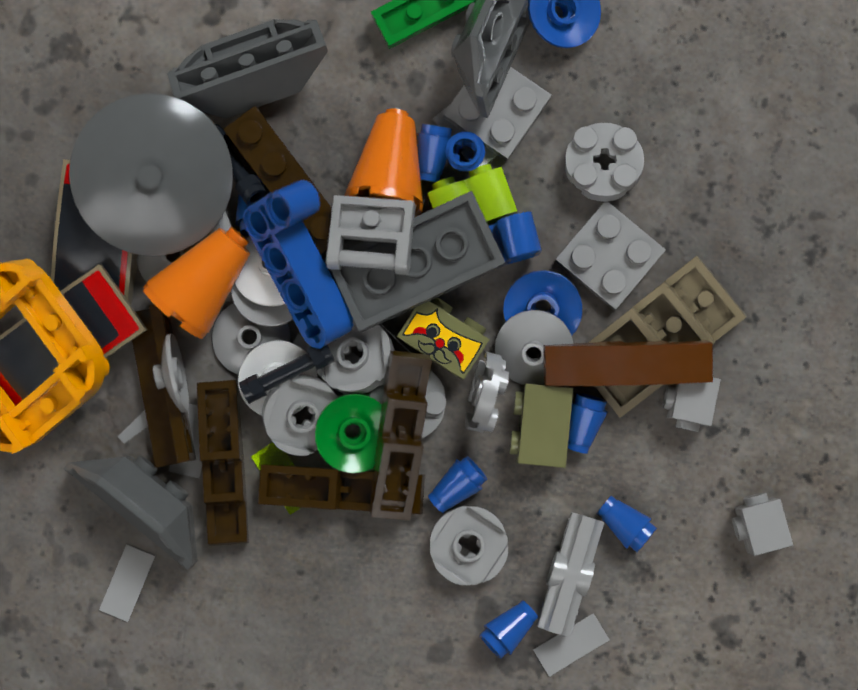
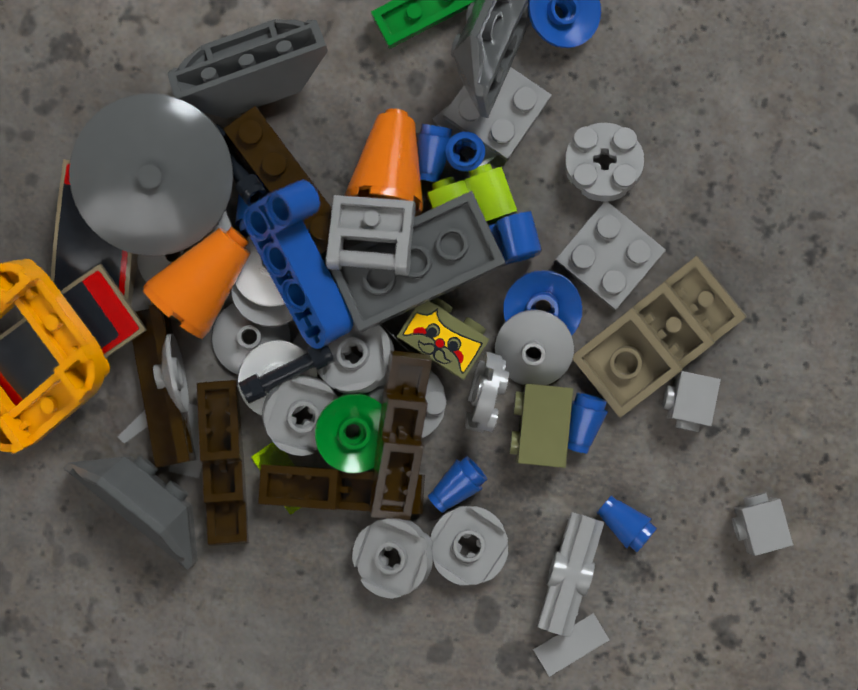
(127, 583): light grey sticker -> none
(412, 546): none -> light grey plate
(508, 629): blue cone -> none
(628, 363): reddish brown slope -> none

